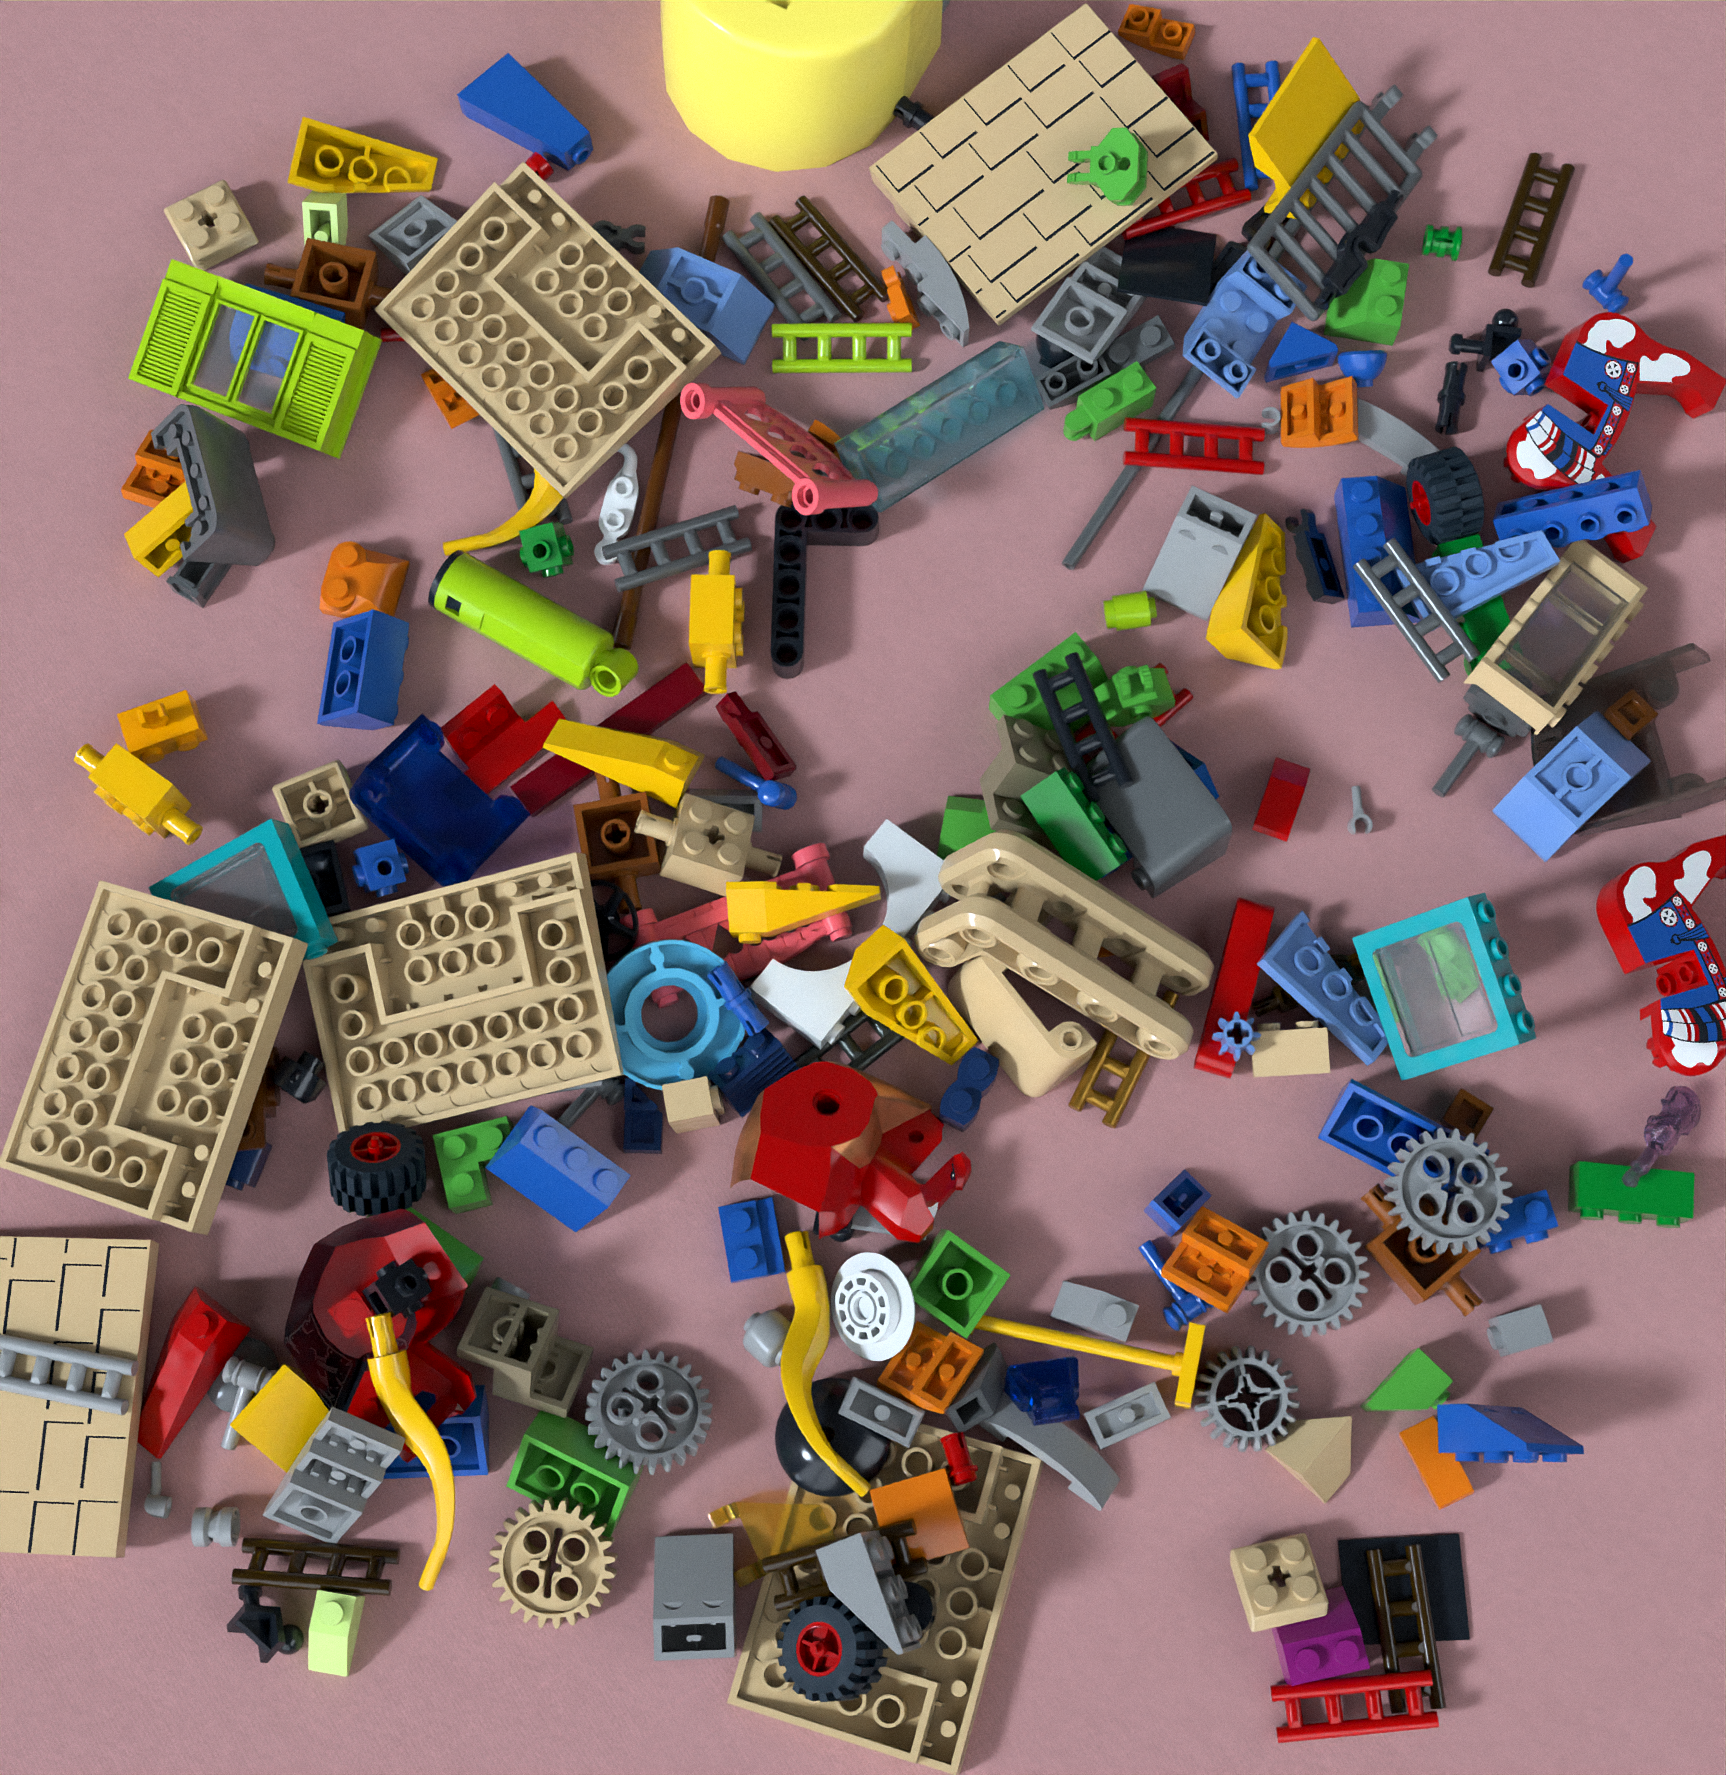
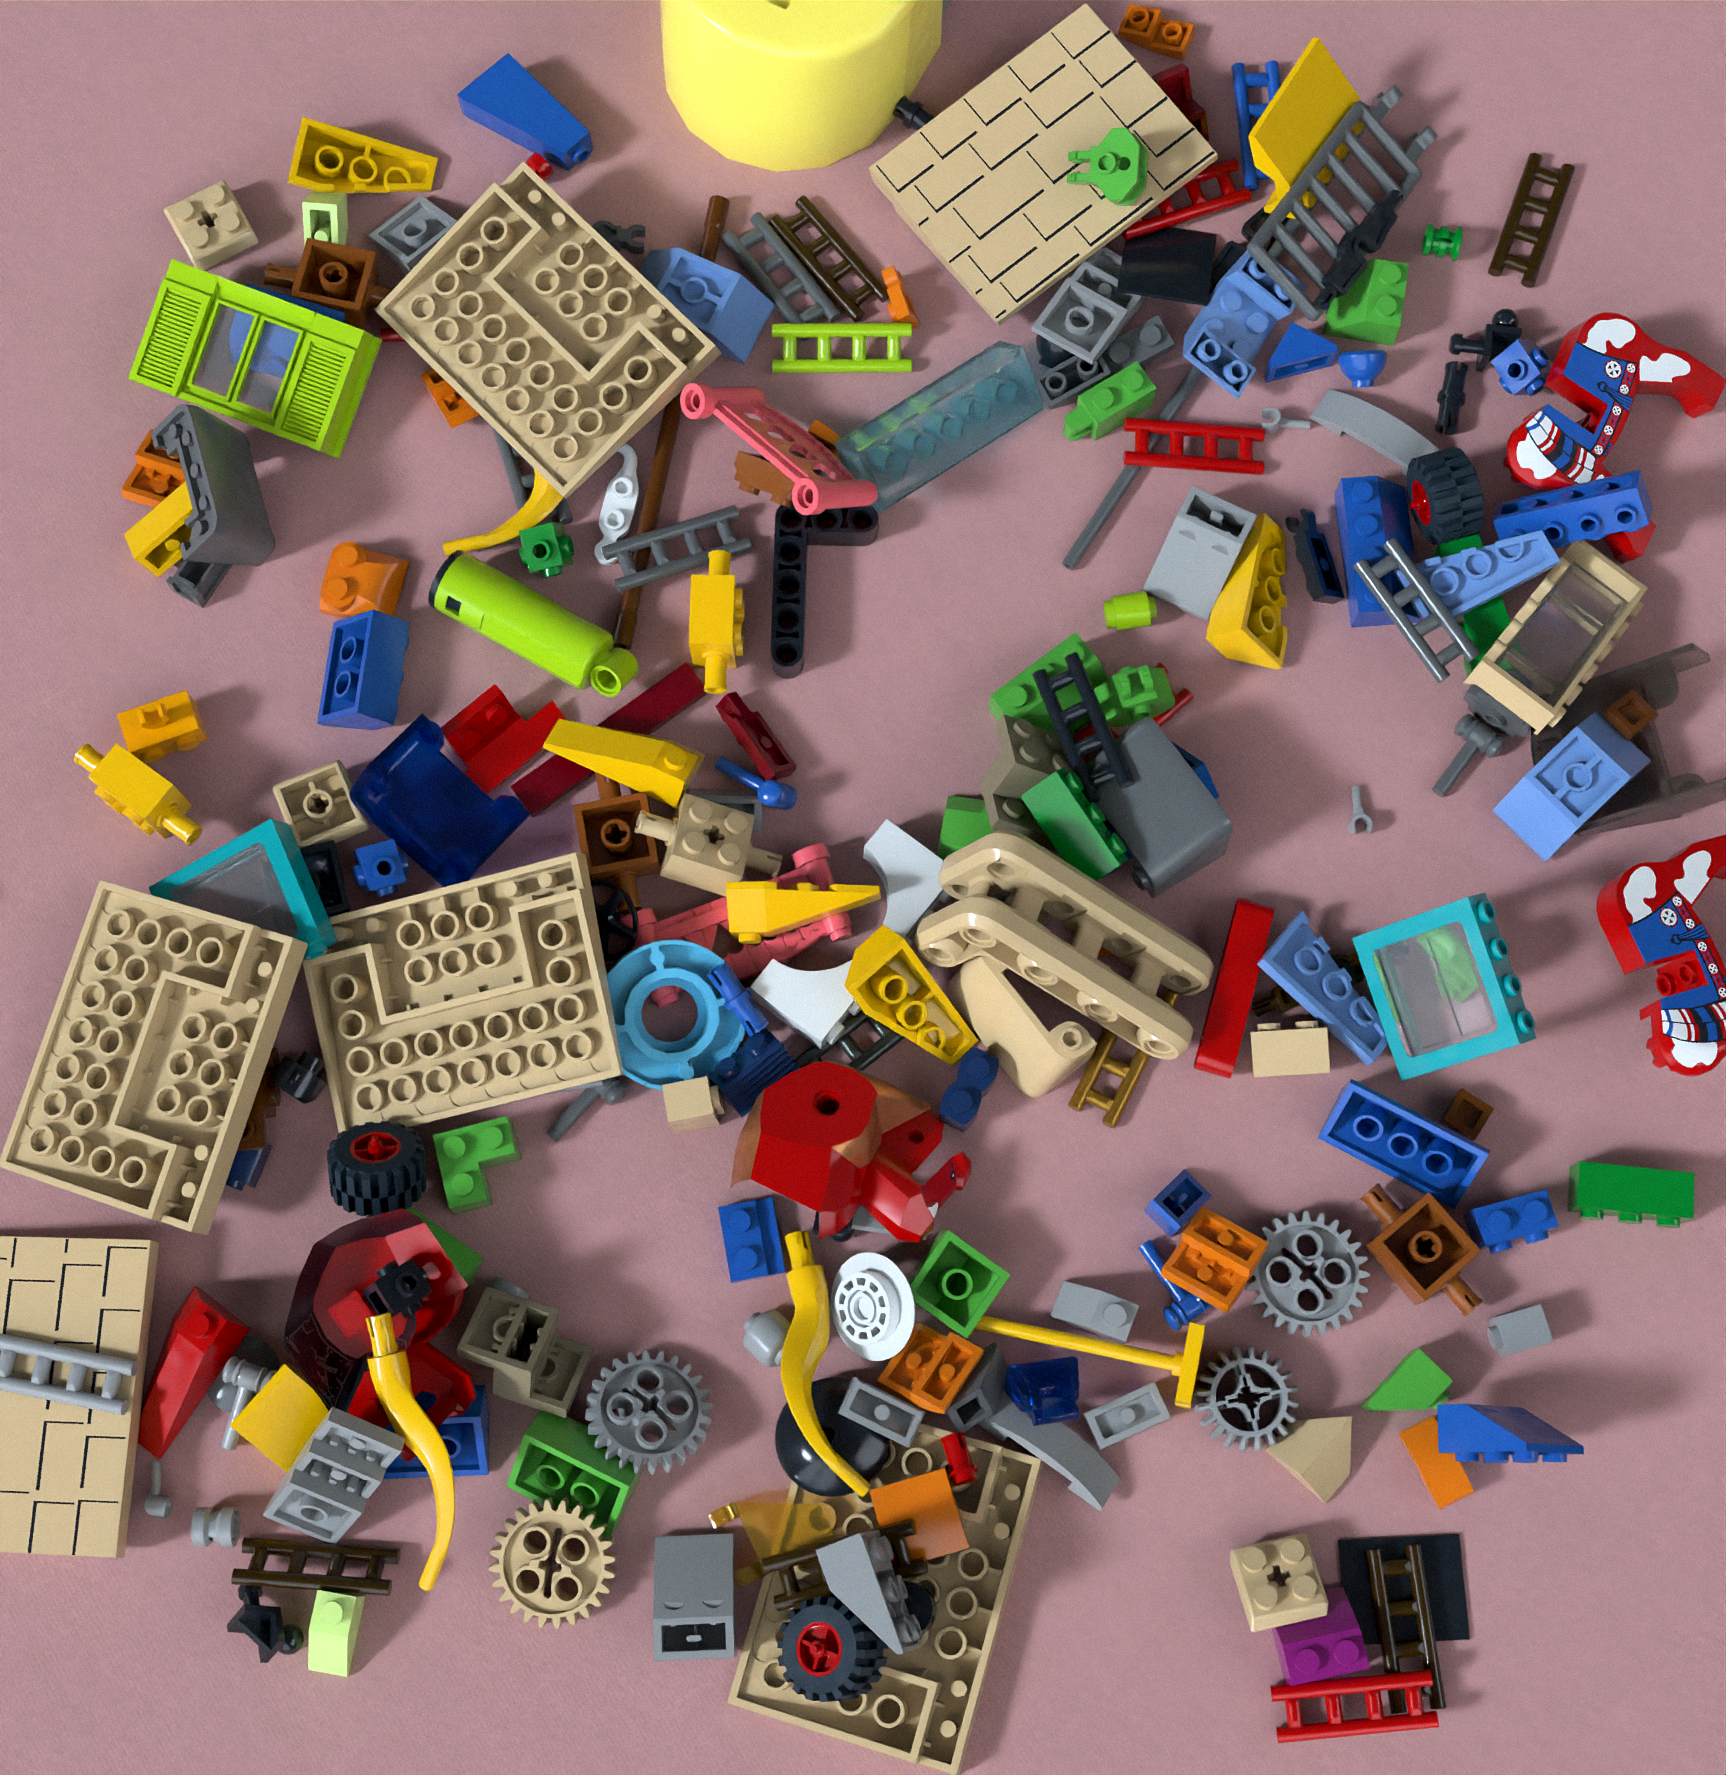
(557, 1170): blue slope -> none
(642, 1122): dark blue slope -> none
(936, 285): light grey slope -> none
(1228, 1043): medium blue gear -> none
(1281, 799): red slope -> none
(1319, 413): orange slope -> none
(1482, 1199): light grey gear -> none
(1605, 288): blue piece -> none
(1678, 1116): clear purple piece -> none

